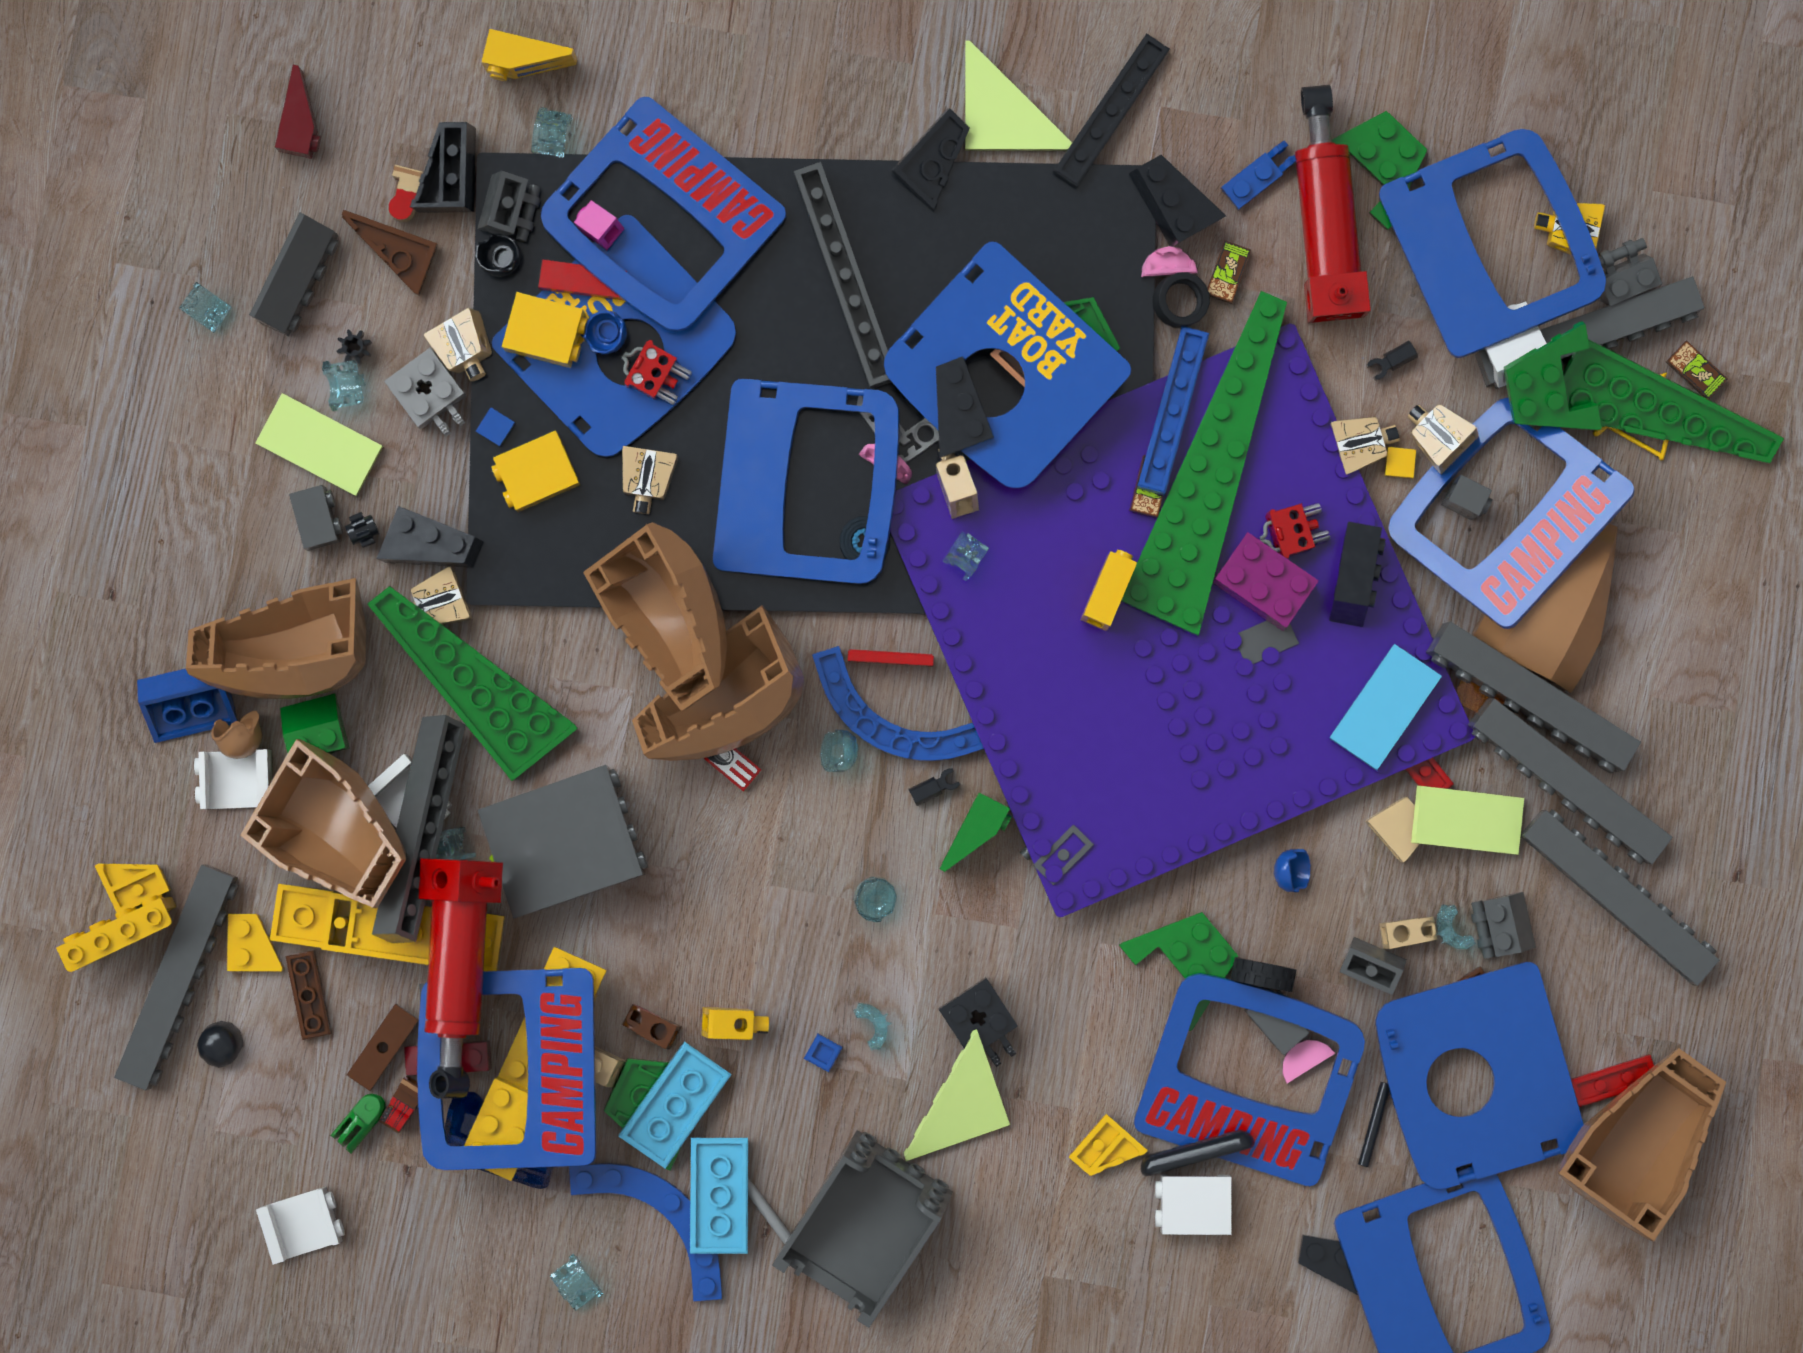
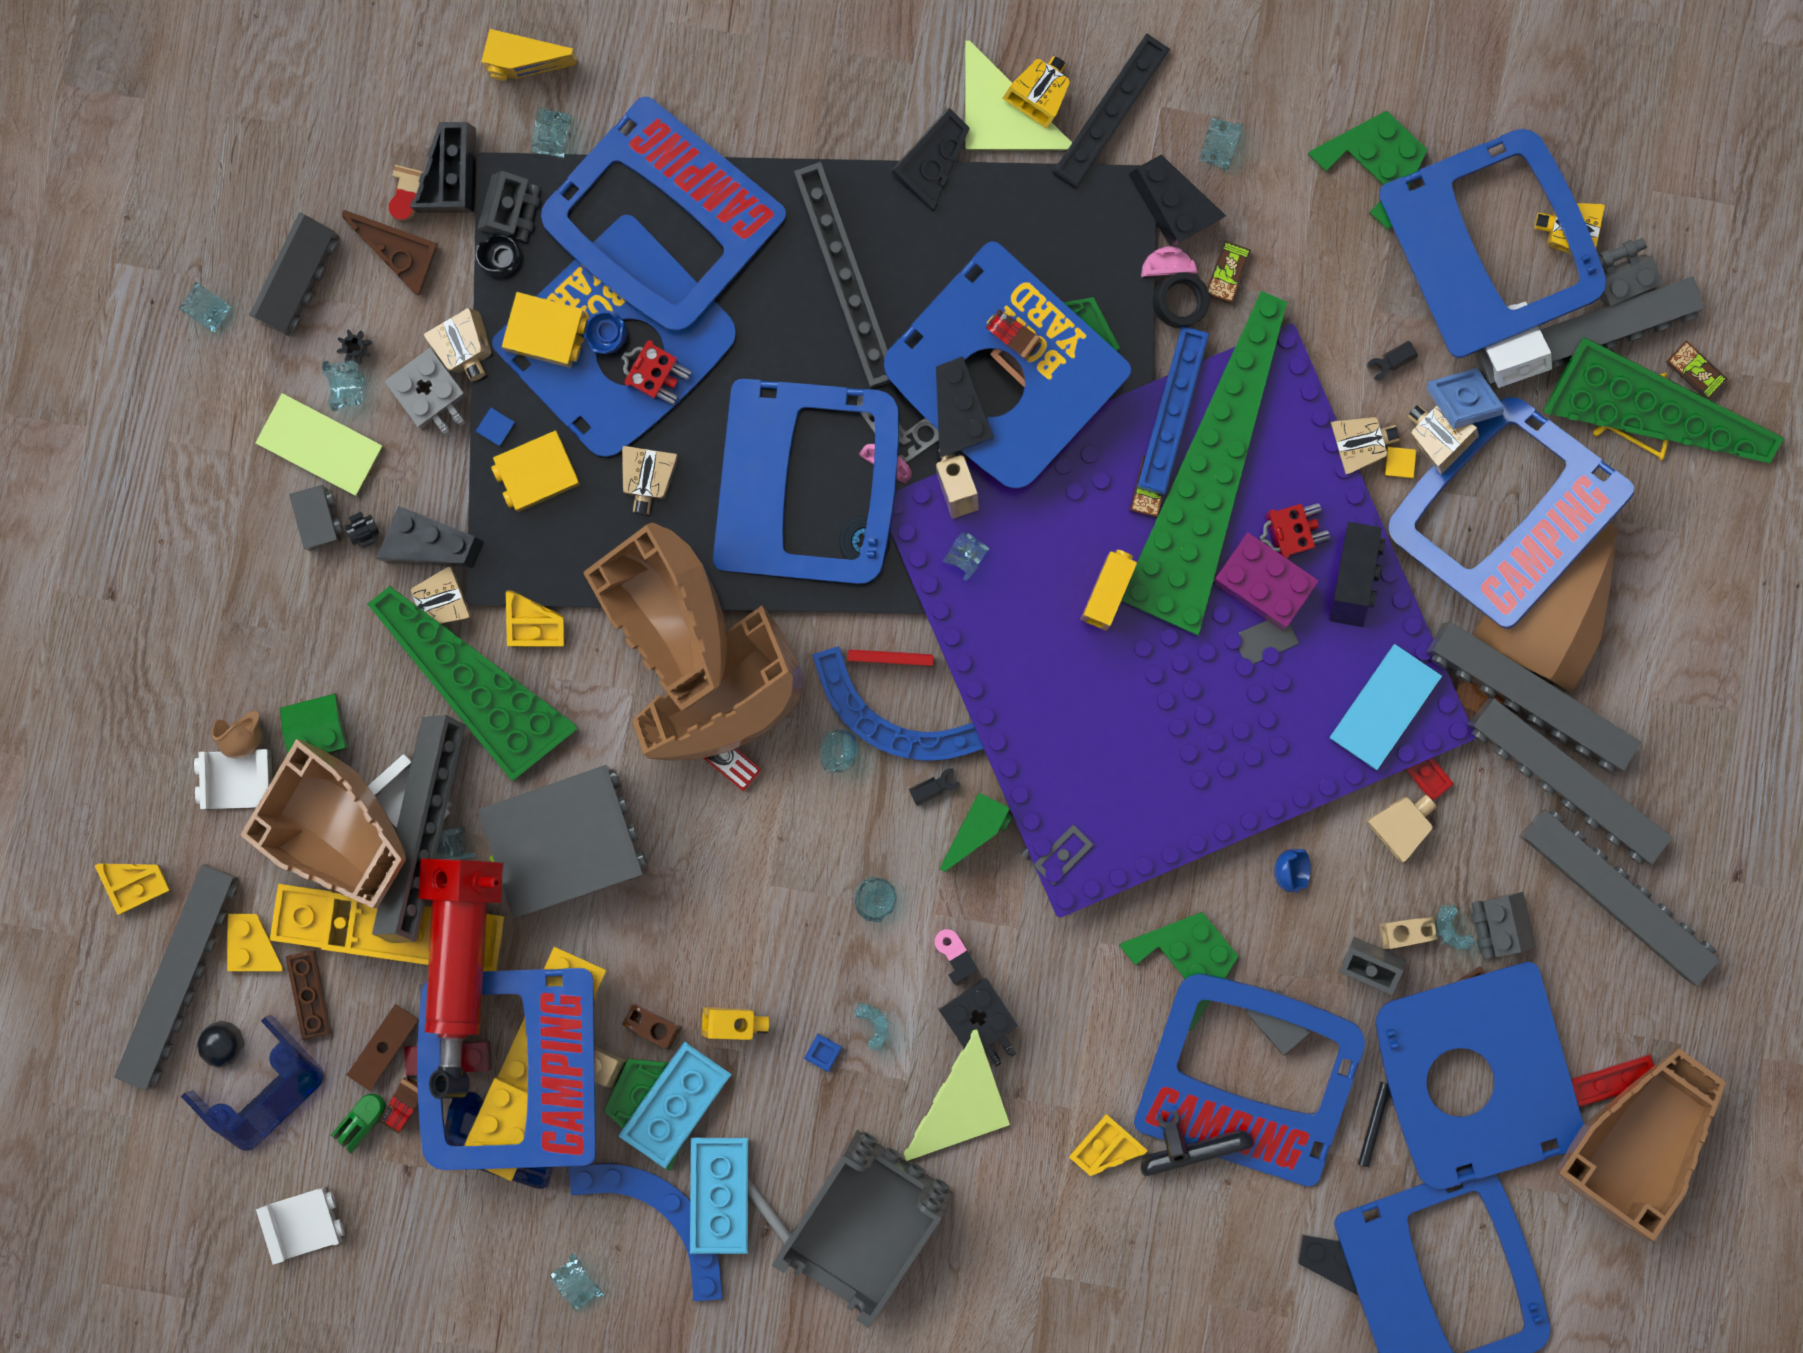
(111, 936): yellow bracket -> none
(182, 705): blue slope -> none
(285, 648): medium nougat windscreen -> none
(296, 1082): none -> clear blue windscreen
(297, 126): dark red slope -> none
(532, 623): none -> yellow wing
(572, 279): red tile -> none
(598, 225): brick -> none
(951, 945): none -> leg
(1013, 334): none -> leg
(1039, 90): none -> yellow torso
(1174, 1138): none -> black bar
(1194, 1205): white panel -> none
(1220, 143): none -> clear light blue piece
(1256, 177): blue hinge -> none
(1263, 974): black tyre -> none
(1304, 1057): bright pink tile -> none
(1335, 281): red piece -> none
(1465, 398): none -> medium blue tile
(1467, 498): dark grey brick -> none
(1467, 820): yellowish green tile -> none
(1538, 385): green wing -> none

